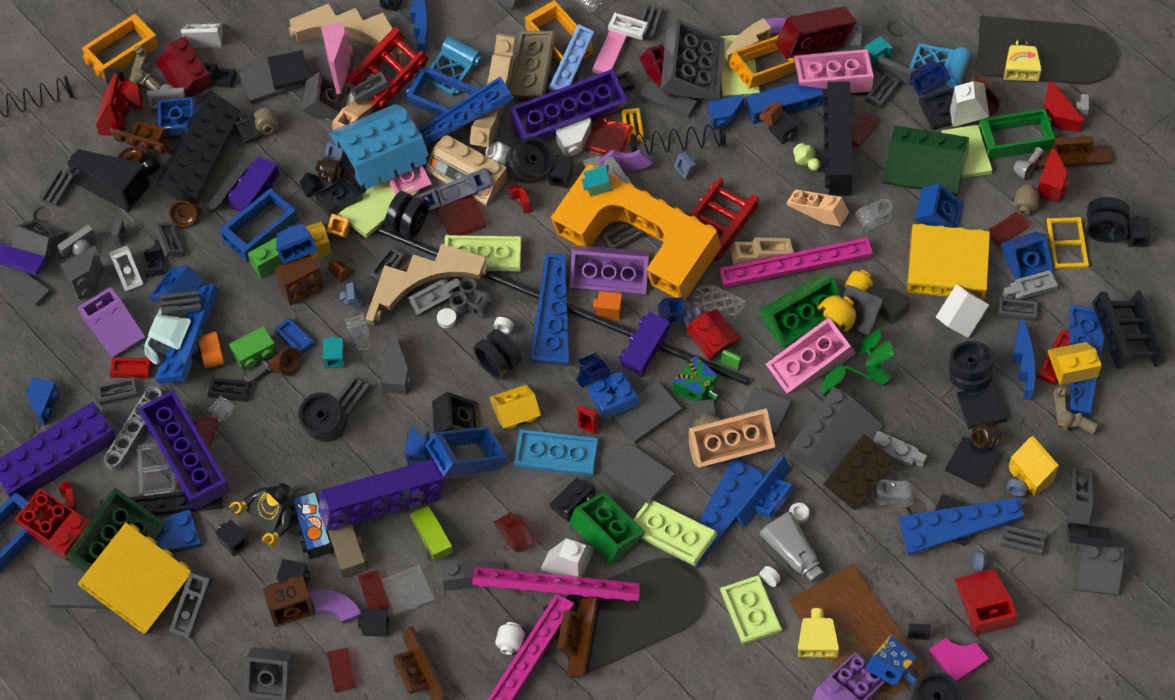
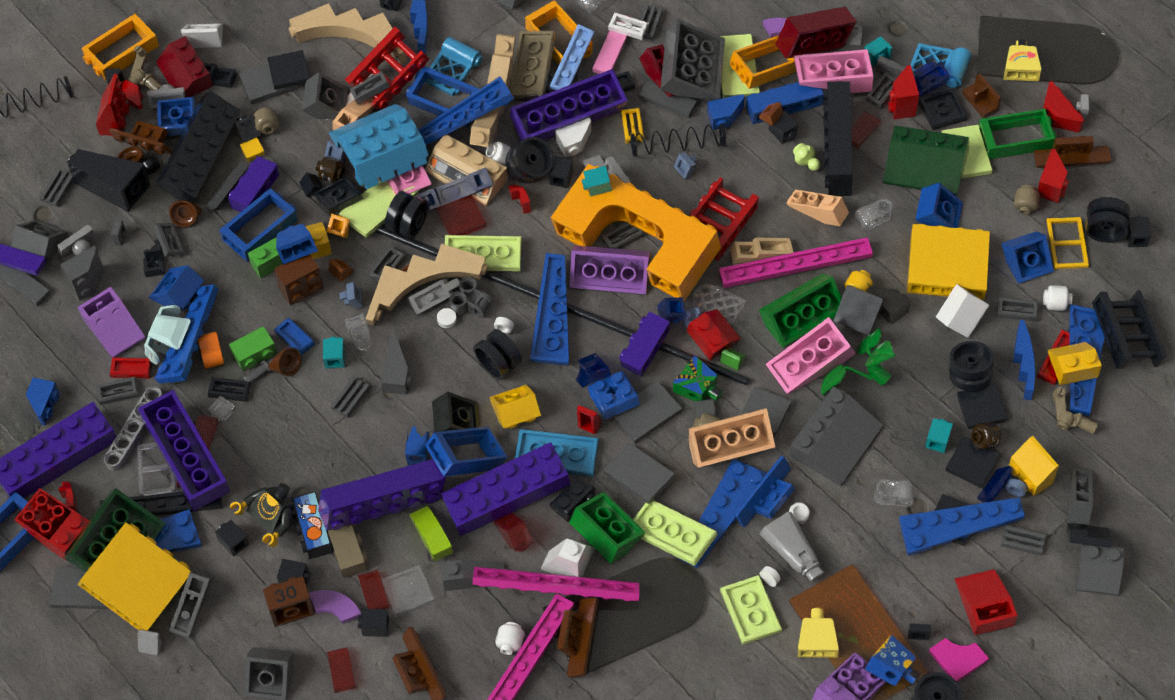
(126, 268): white slope -> none
(149, 642): none -> light grey slope
(179, 300): dark grey tile -> none
(252, 149): none -> yellow tile
(322, 417): black wheel -> none
(337, 52): bright pink slope -> none
(505, 489): none -> dark purple brick
(608, 136): clear red tile -> none
(608, 305): orange brick -> none
(629, 161): medium lavender tile -> none
(753, 34): tan slope -> none
(839, 311): yellow cylinder -> none
(859, 472): dark brown brick -> none
(899, 450): light grey hinge -> none
(904, 95): none -> red slope
(938, 435): none -> teal brick
(968, 103): white slope -> none
(979, 561): sand blue tile -> none
(995, 484): none -> clear blue slope
(1008, 228): clear red tile -> none
(1025, 168): light grey bar -> none
(1031, 286): light grey hinge -> none
(1057, 298): none -> white head

